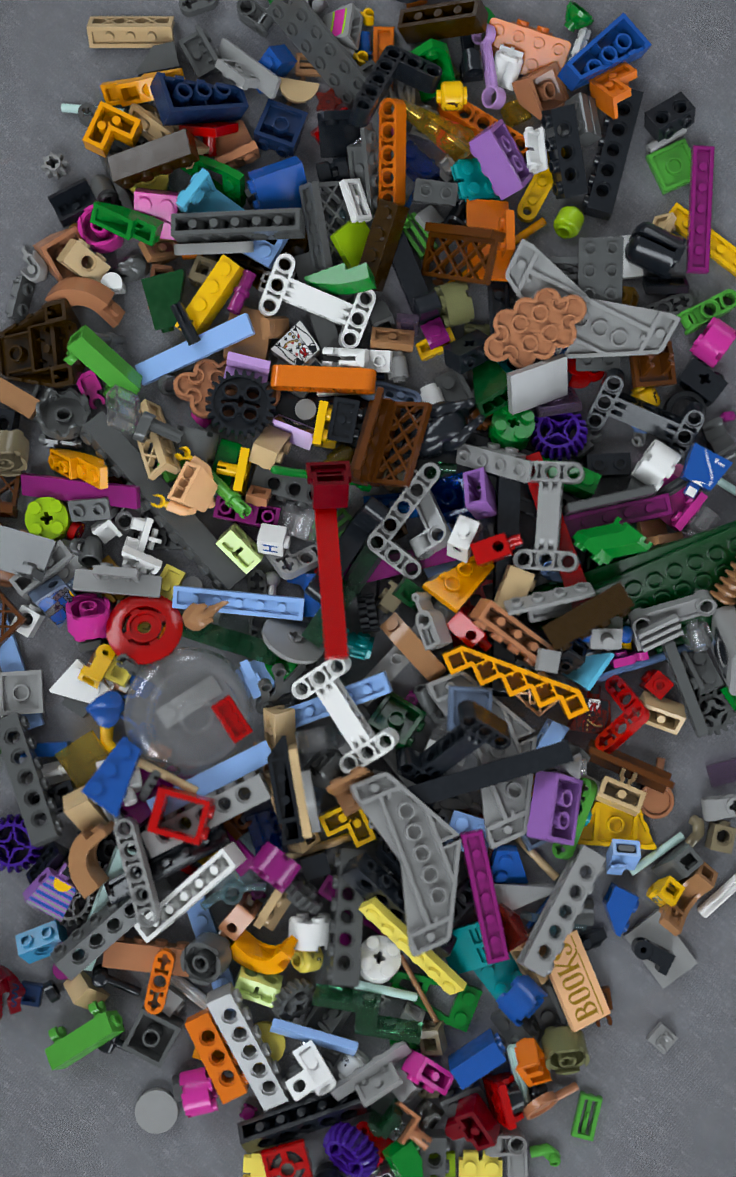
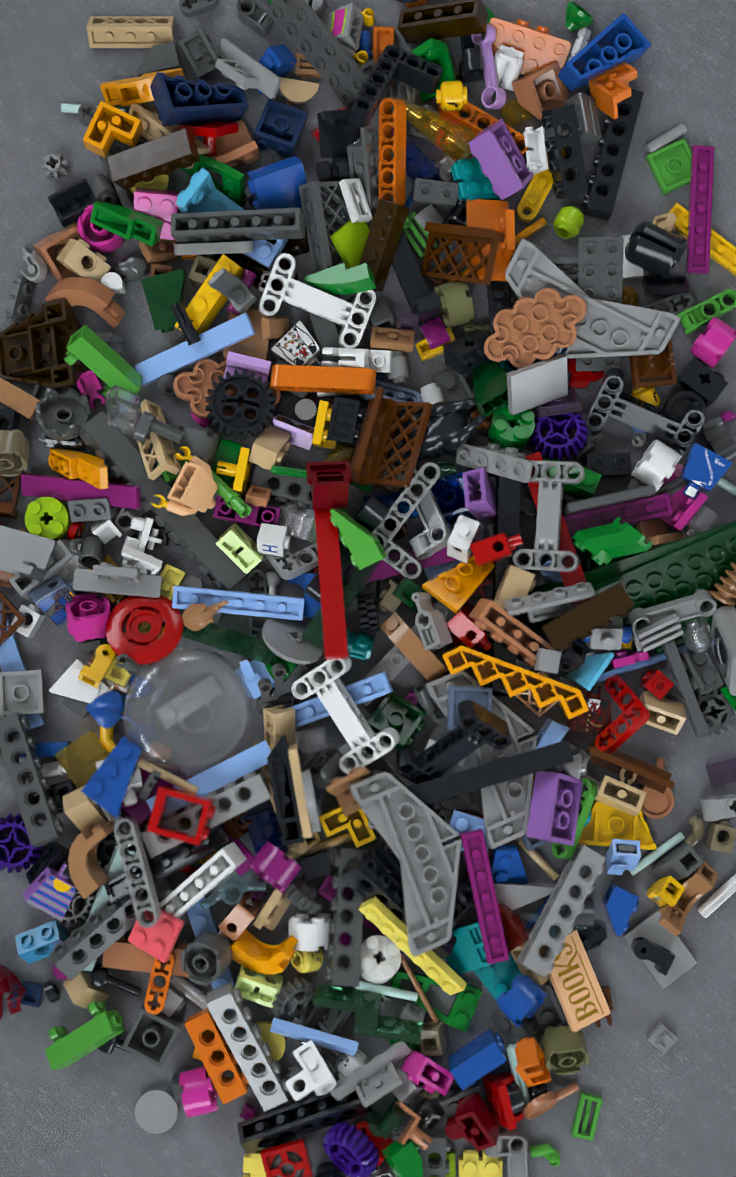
(160, 937): none -> coral plate
(231, 719): red plate -> none
(233, 289): none -> dark grey bracket
(323, 97): clear red plate -> none
(361, 542): none -> bright green slope
(669, 117): black brick -> none

